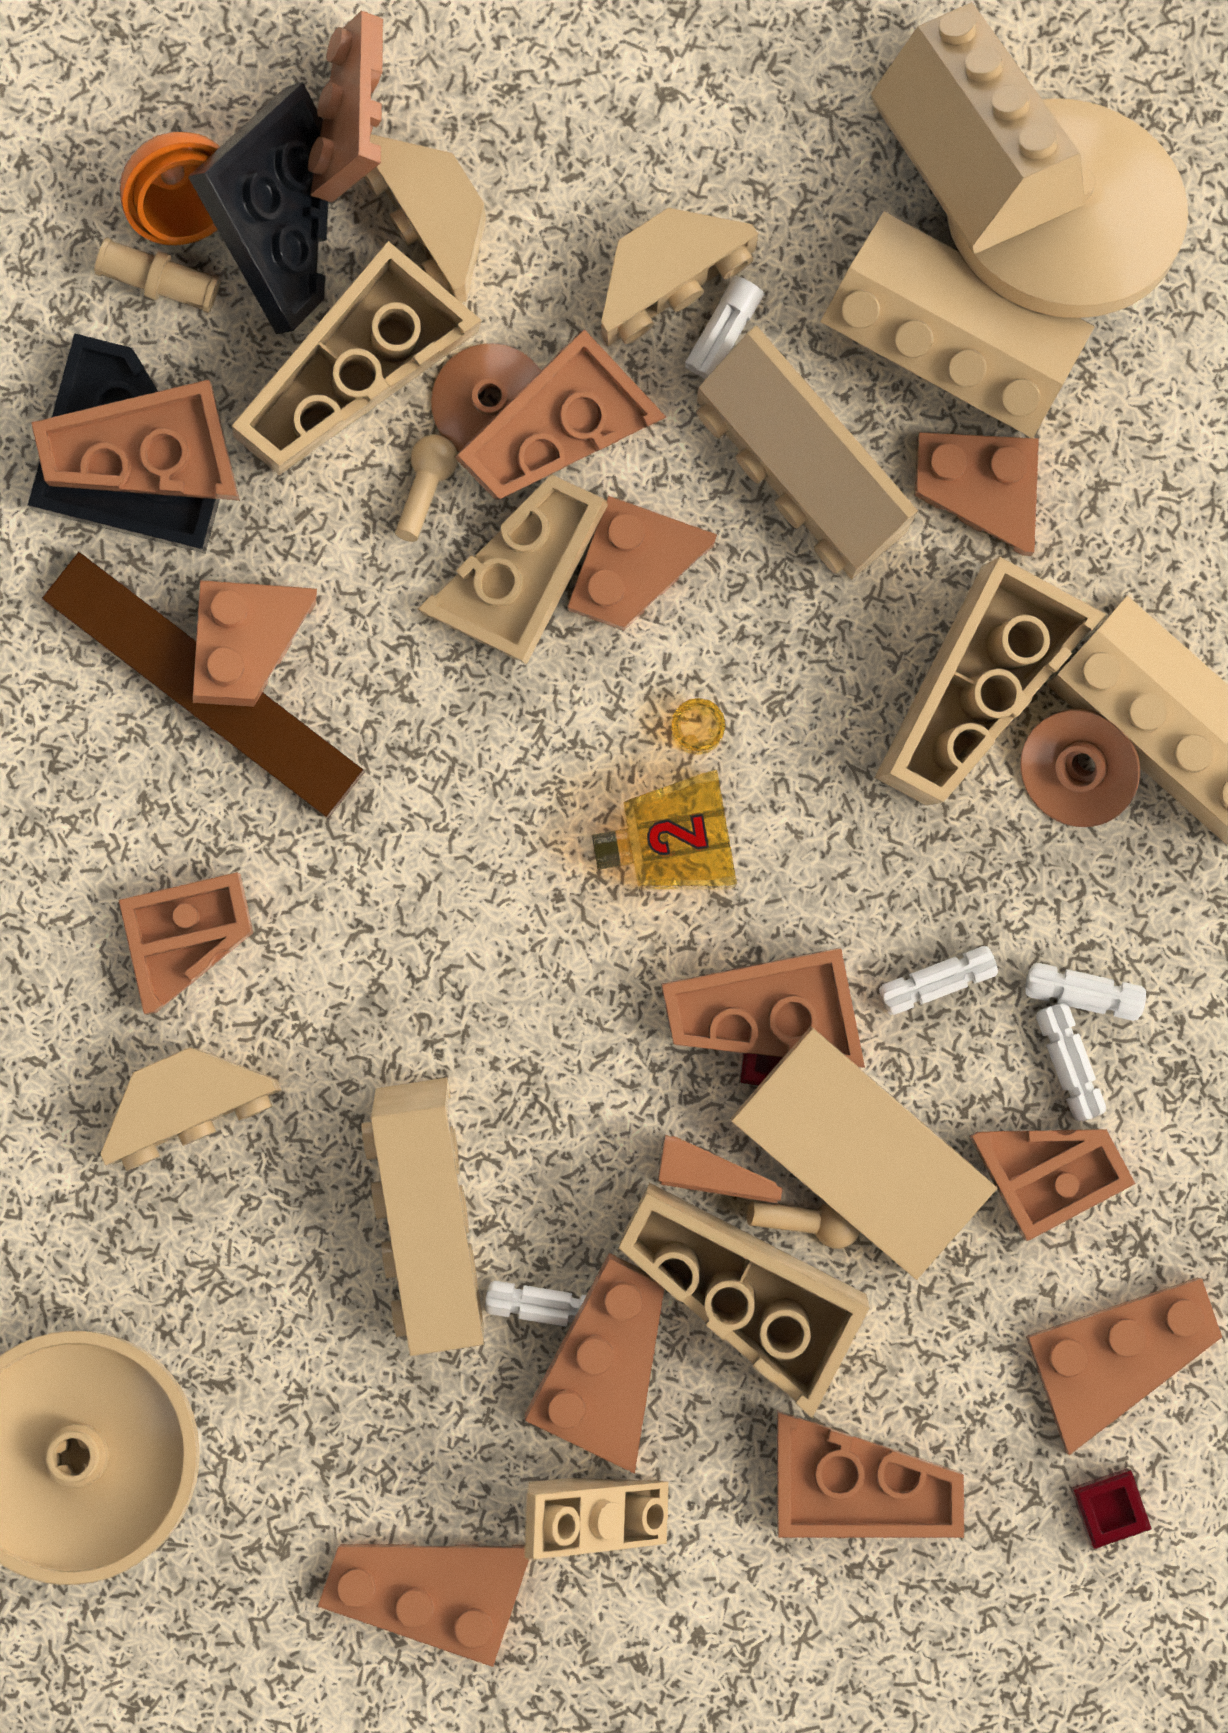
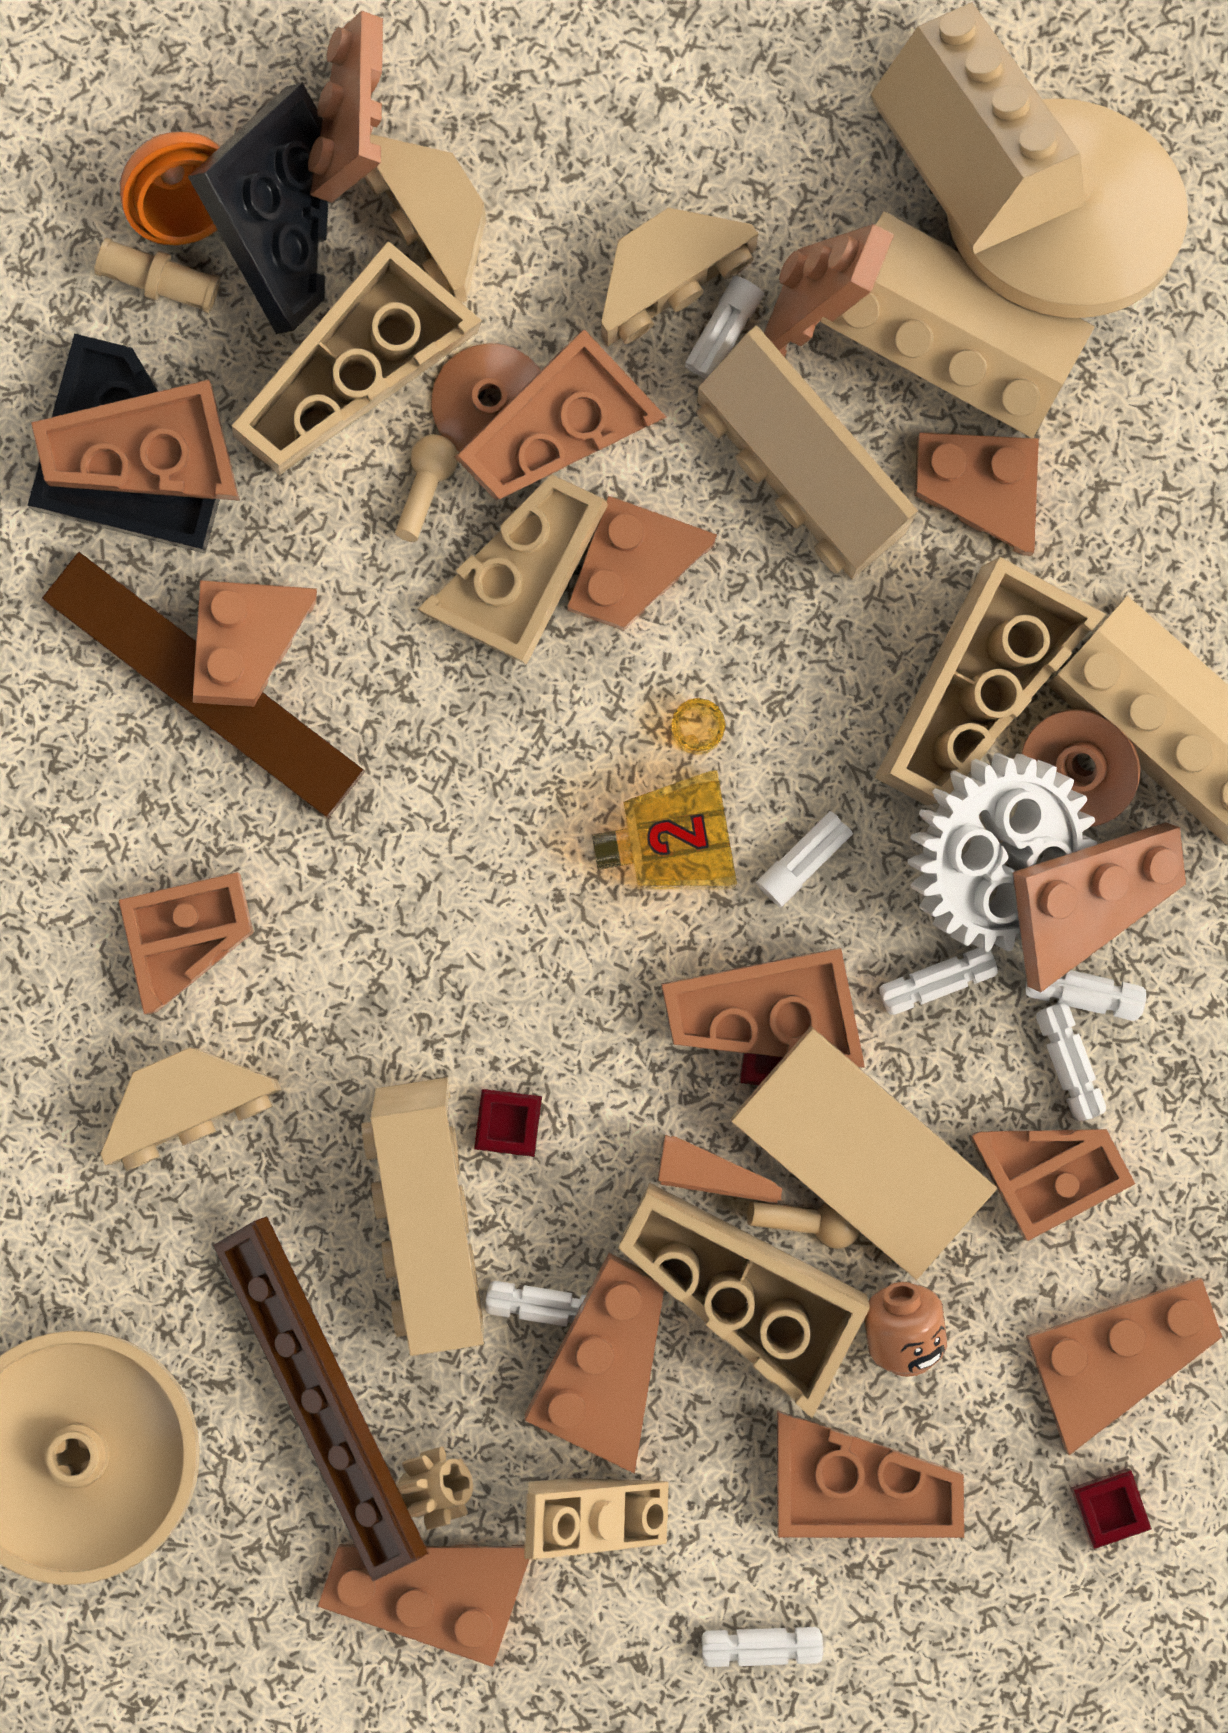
(320, 1399): none -> reddish brown tile
(435, 1487): none -> tan gear
(508, 1122): none -> dark red tile
(762, 1647): none -> white axle
(789, 873): none -> white piece
(825, 282): none -> nougat wing
(906, 1329): none -> nougat head
(959, 885): none -> white gear
(1092, 896): none -> nougat wing

